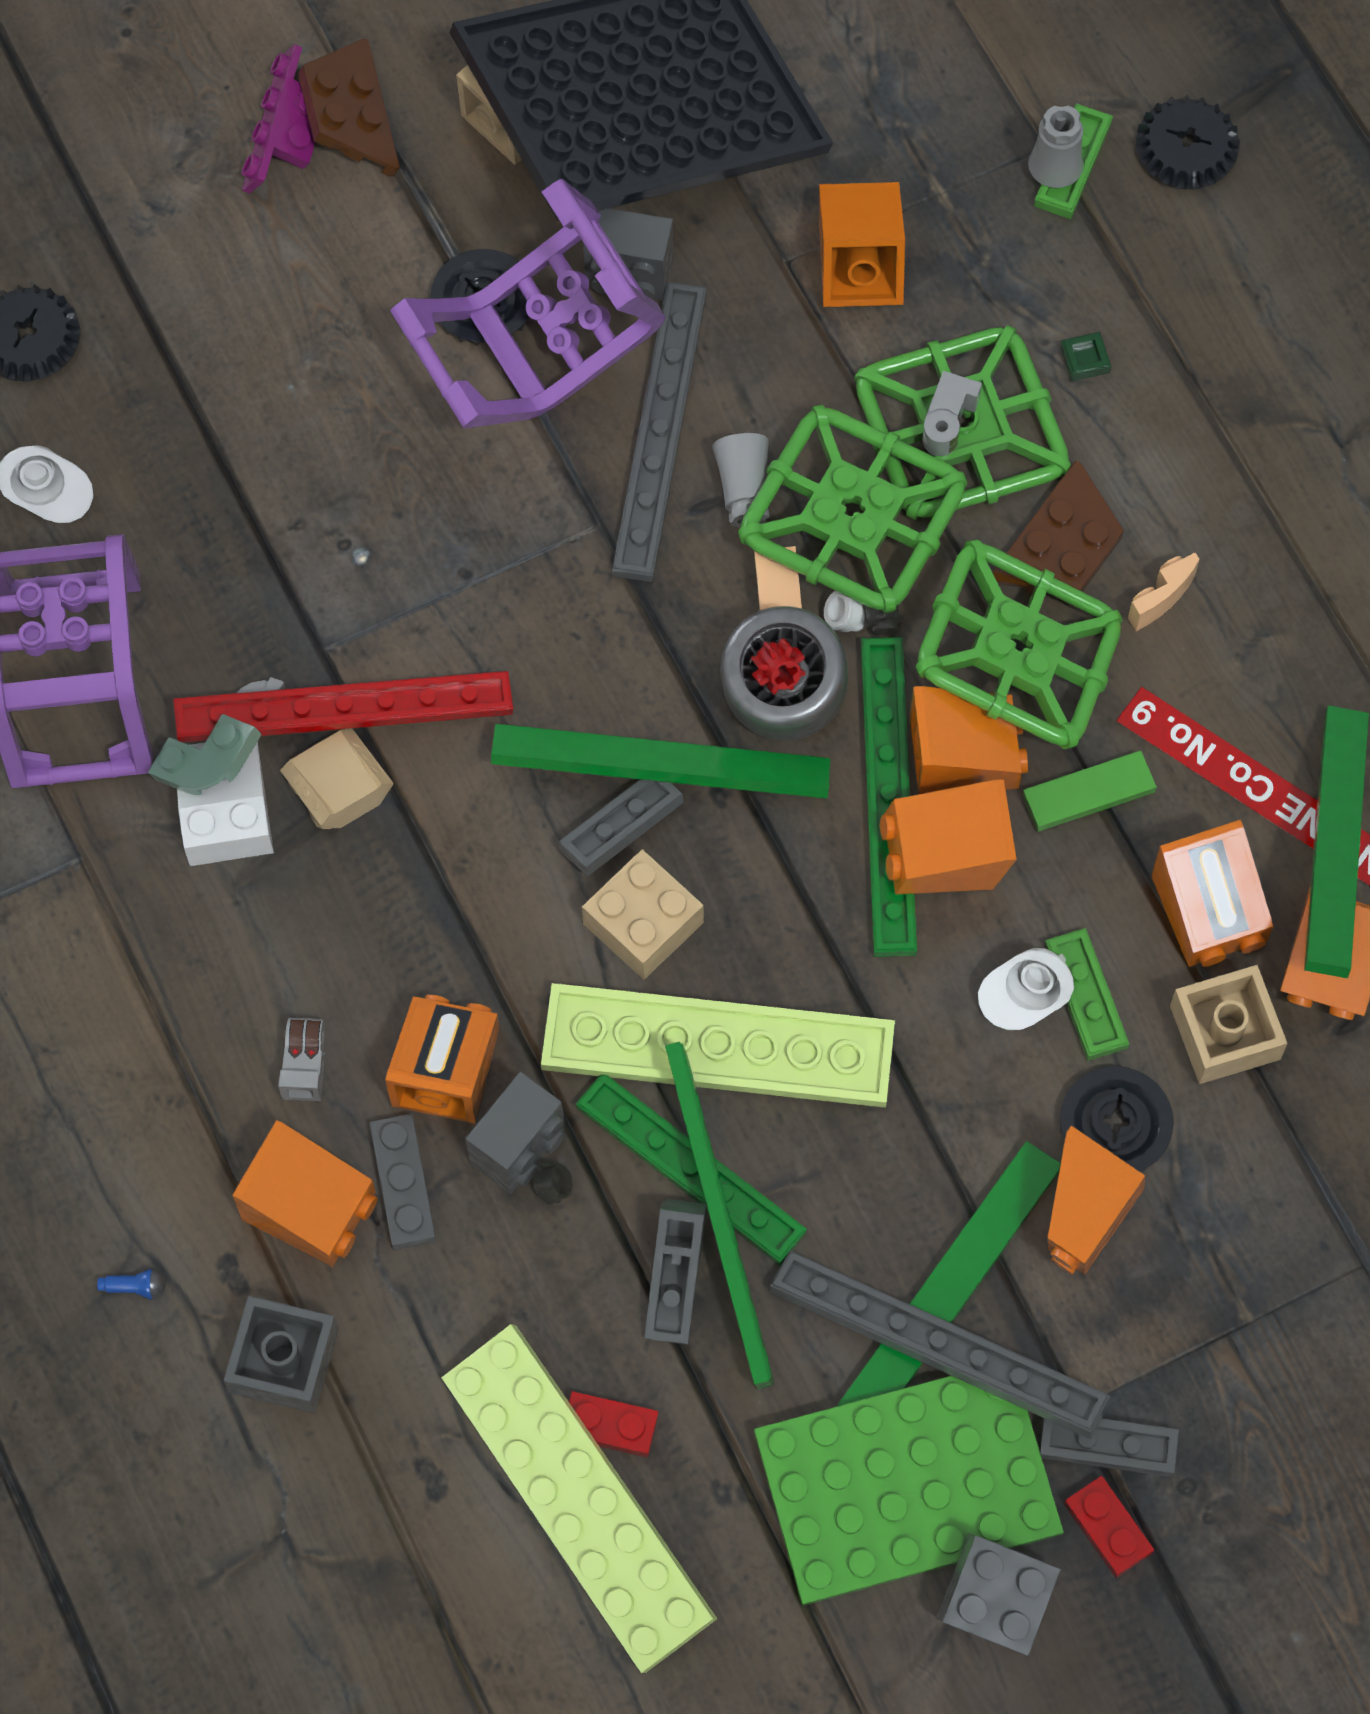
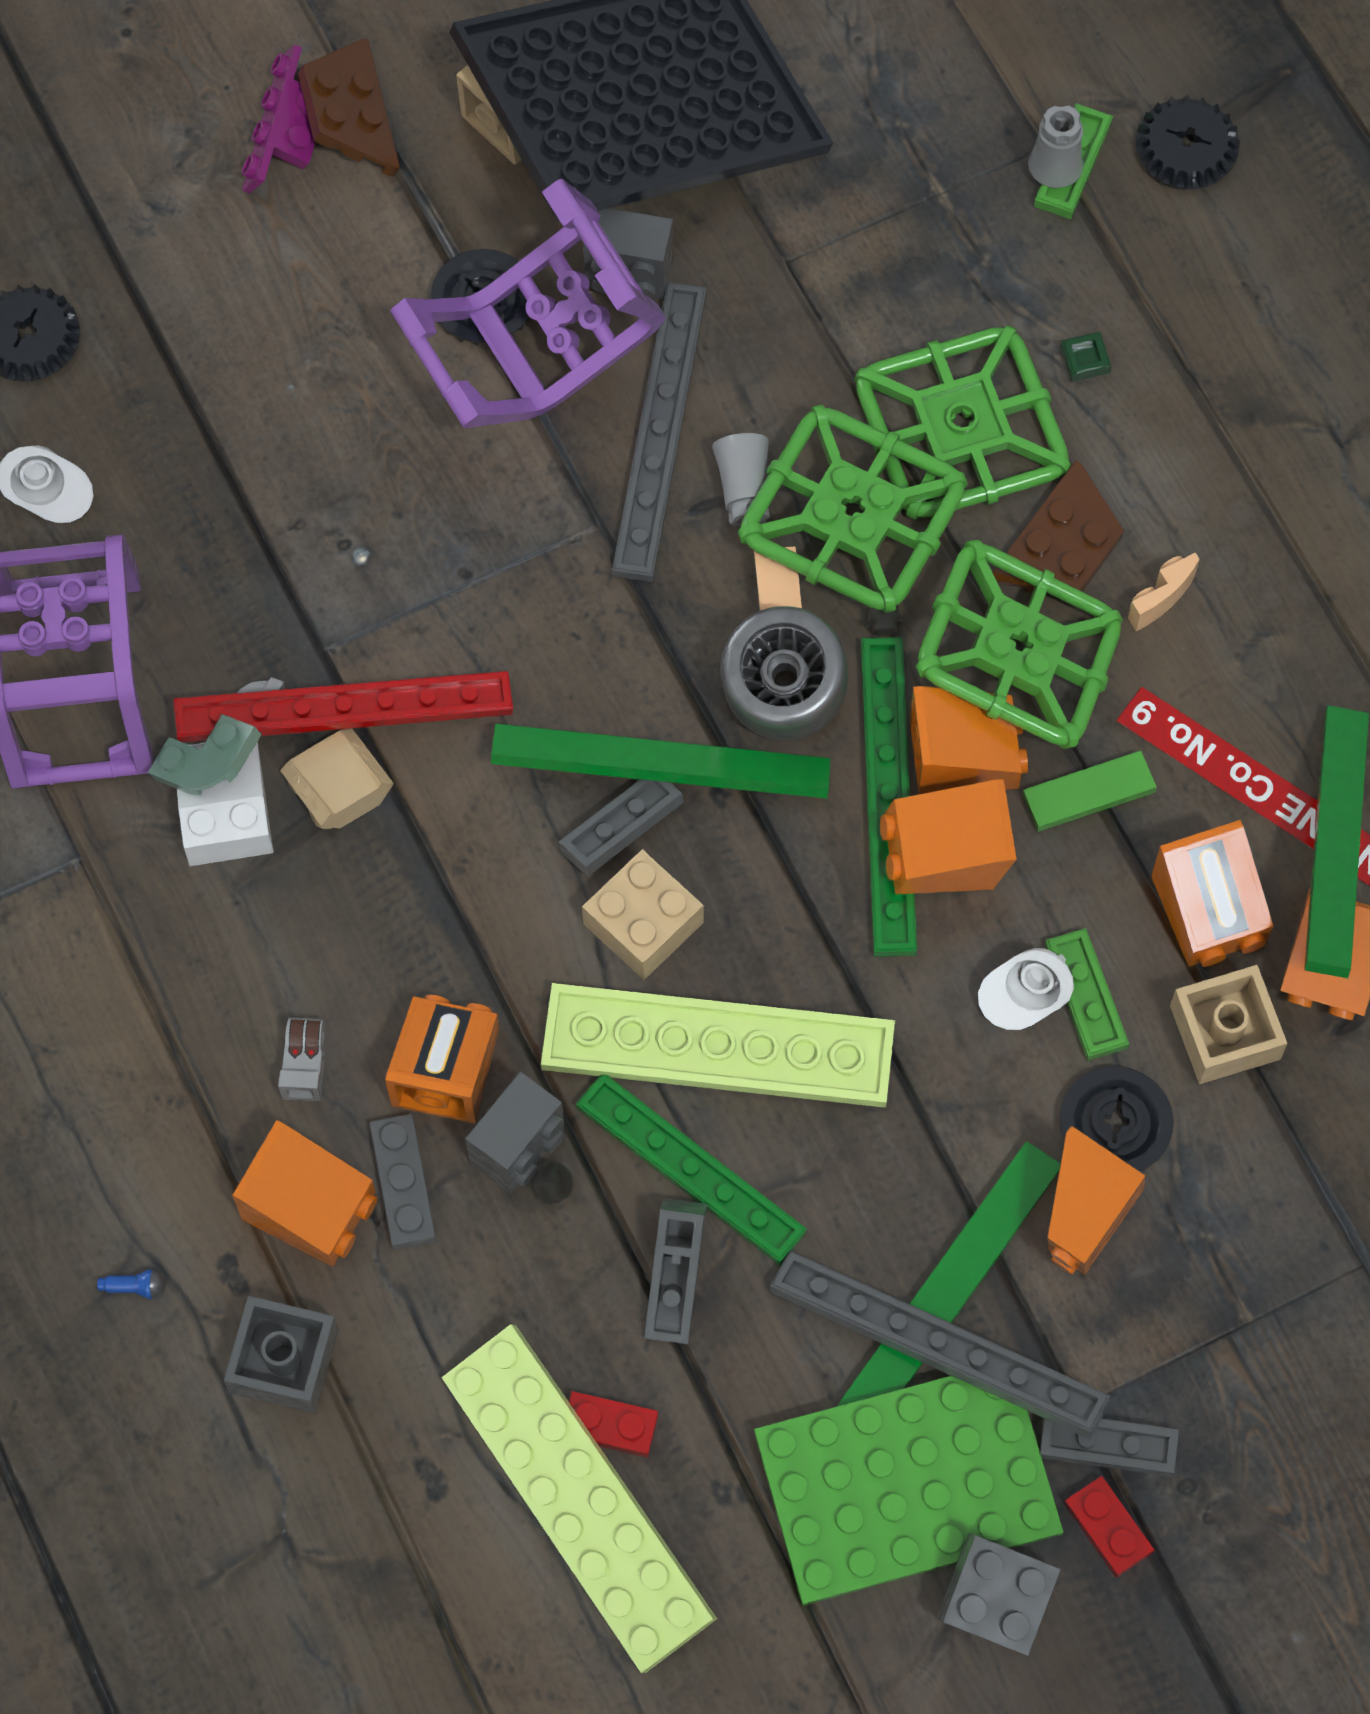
(720, 1216): green tile -> none
(778, 666): red gear -> none
(843, 613): white tile -> none
(861, 244): orange slope -> none
(945, 412): light grey leg -> none

